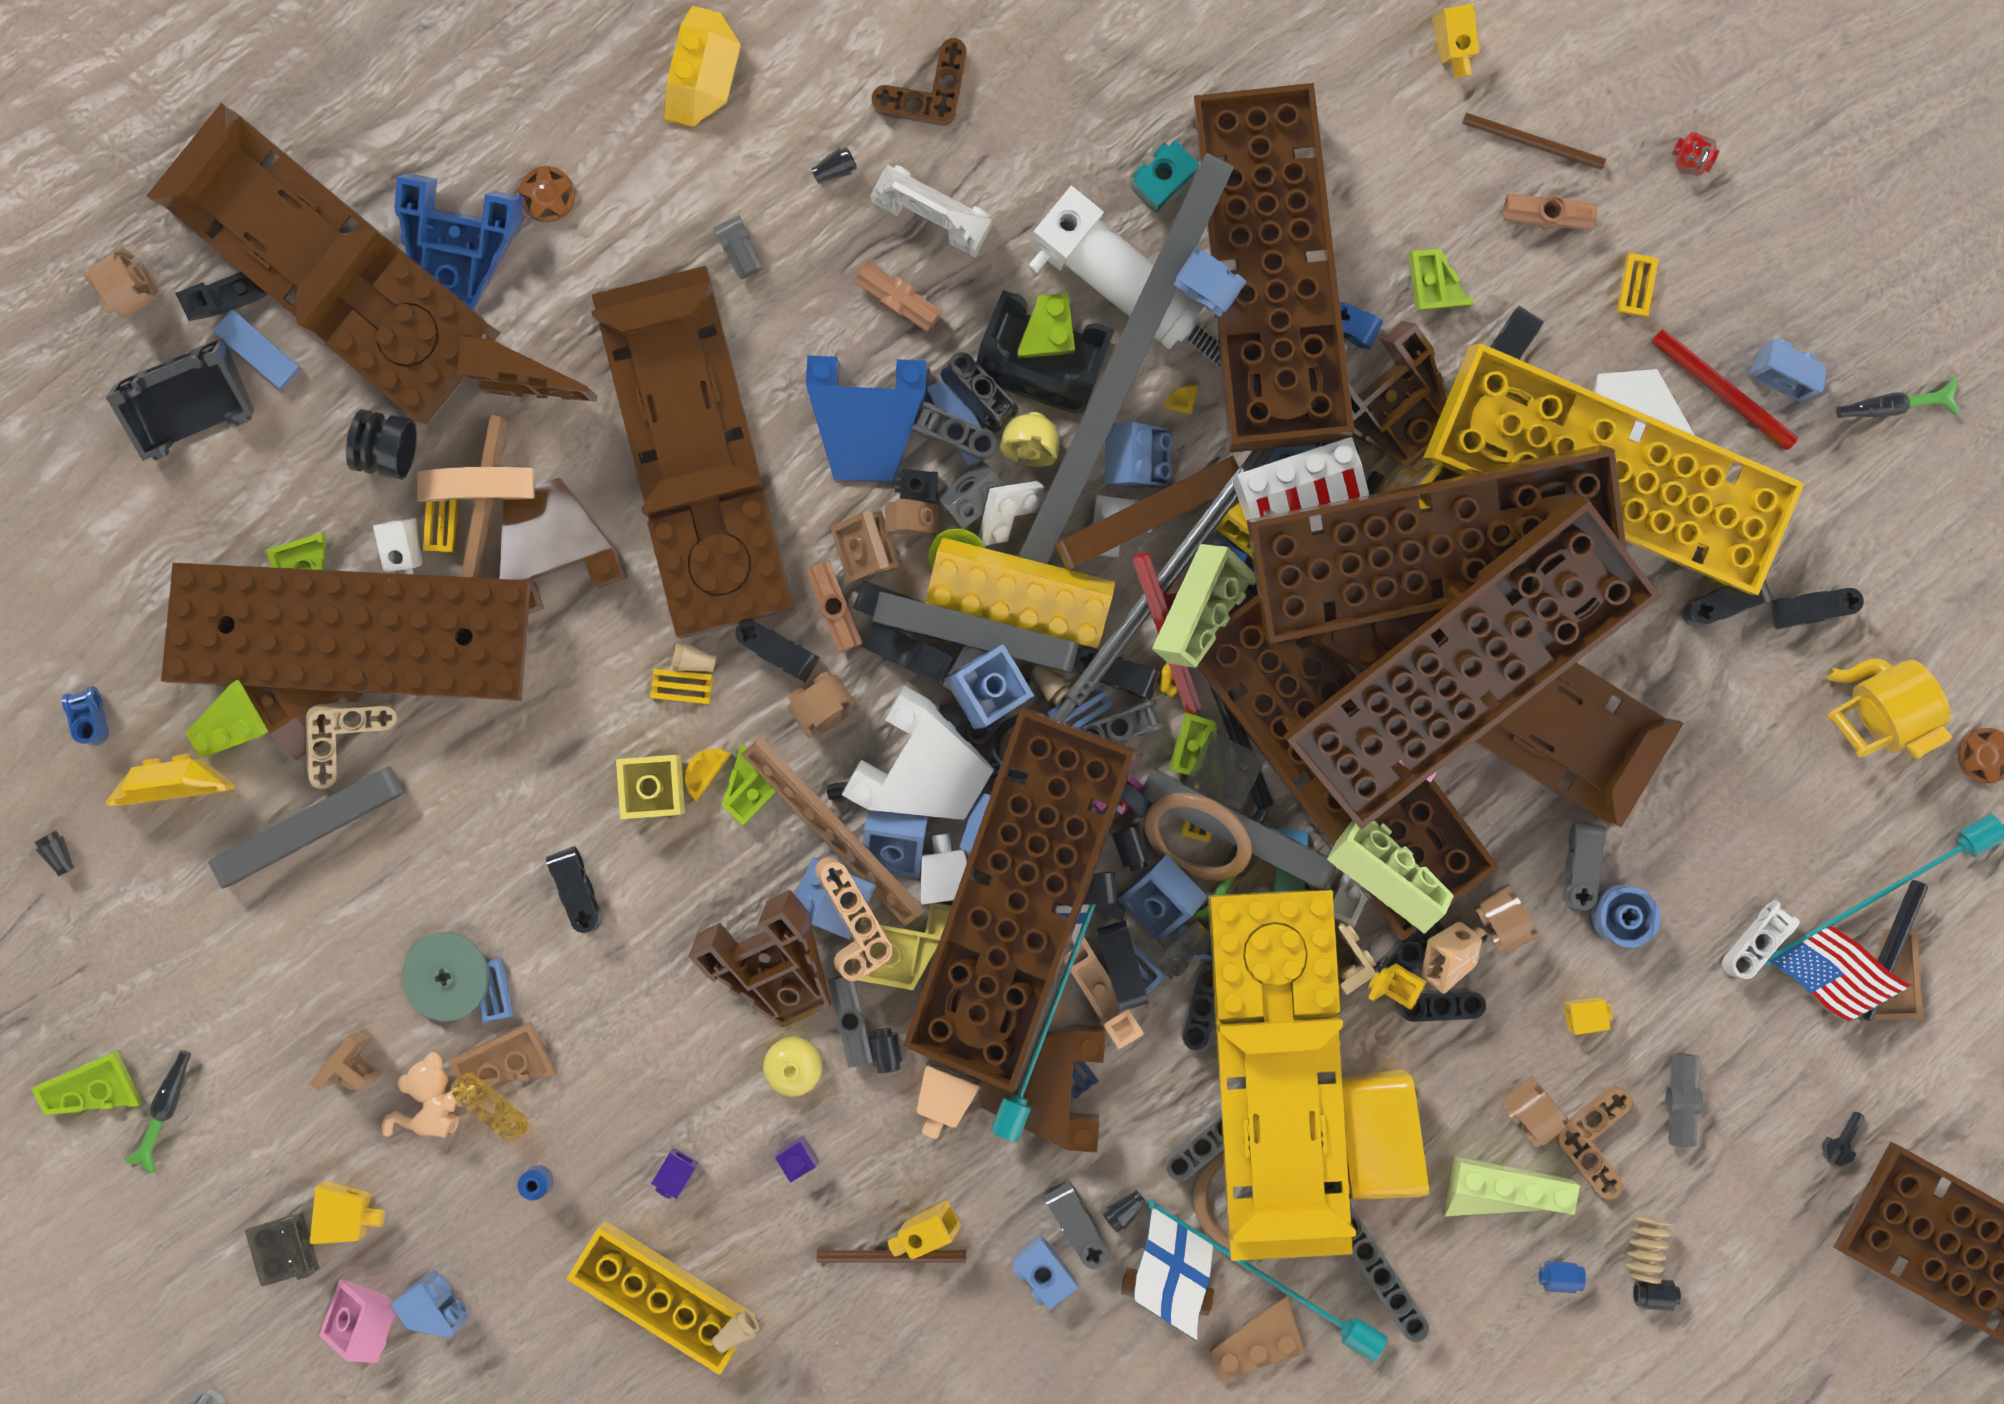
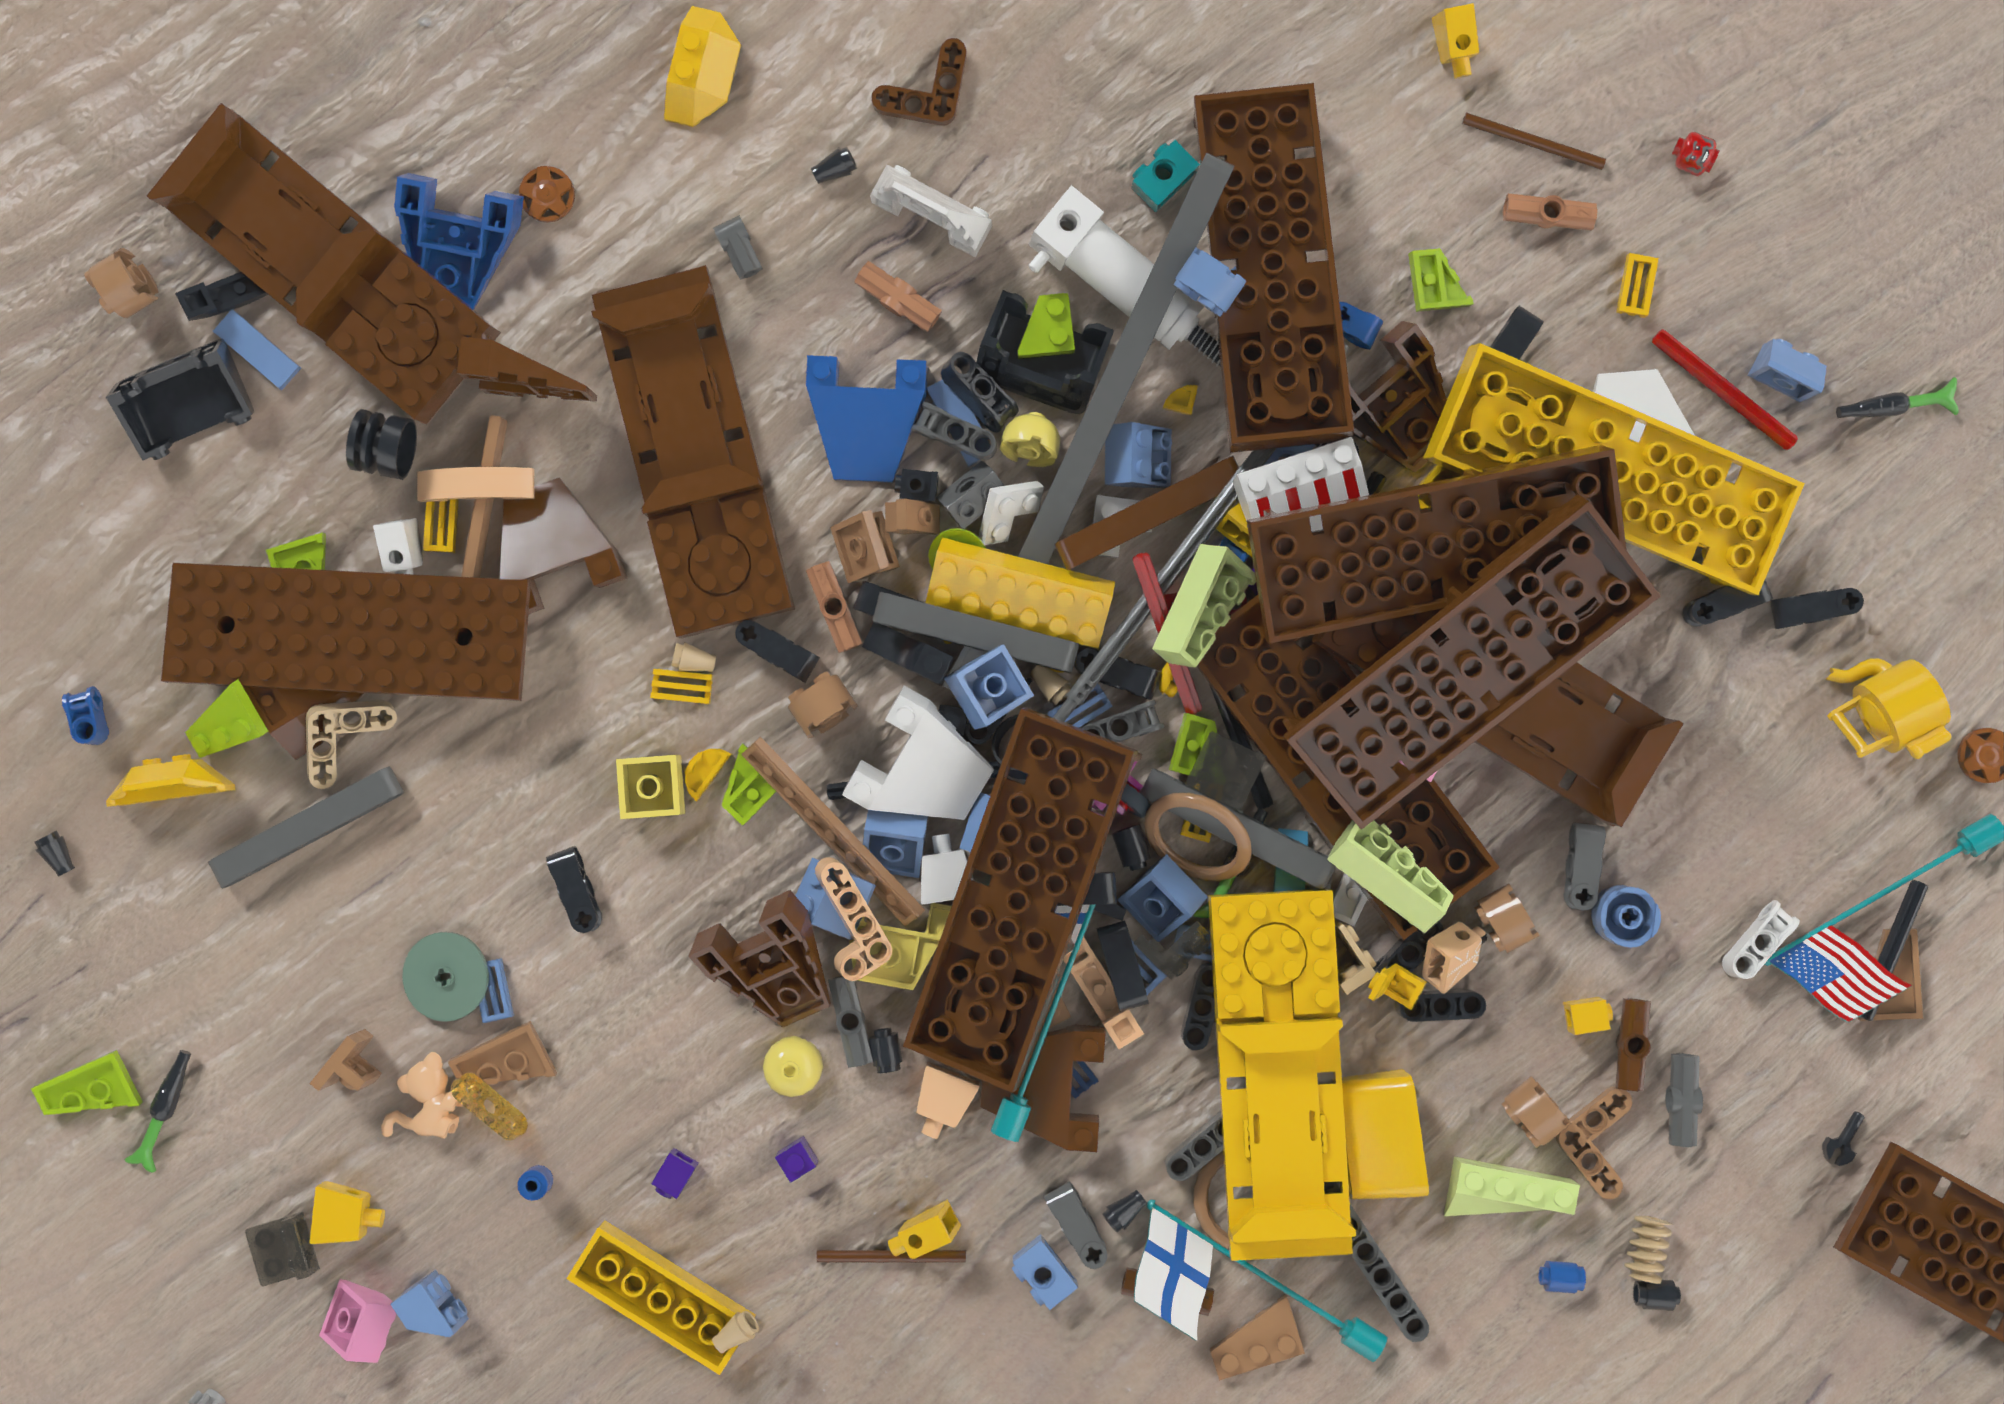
(1632, 1065): none -> reddish brown piece

